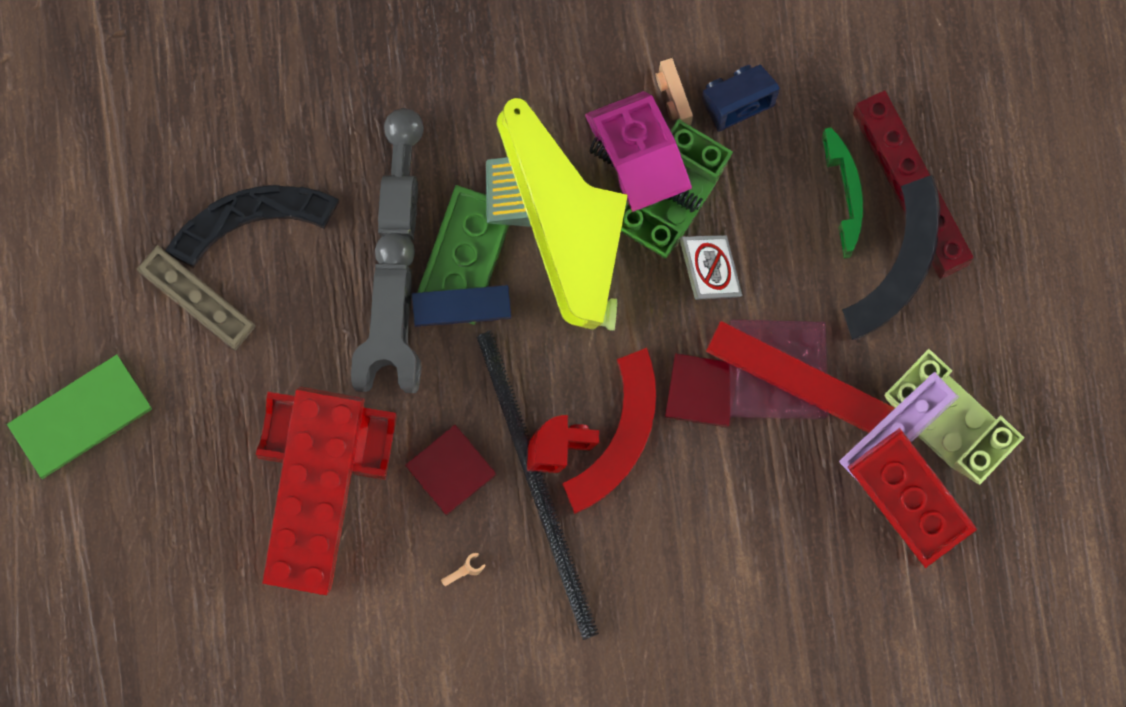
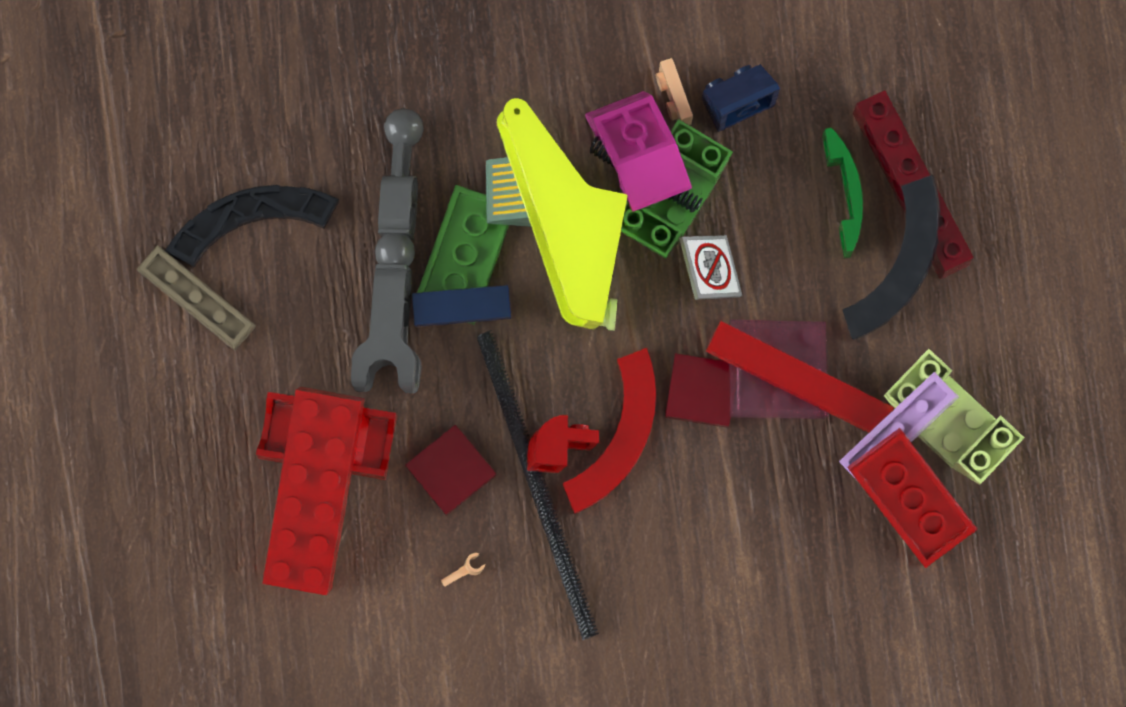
(79, 416): bright green tile -> none

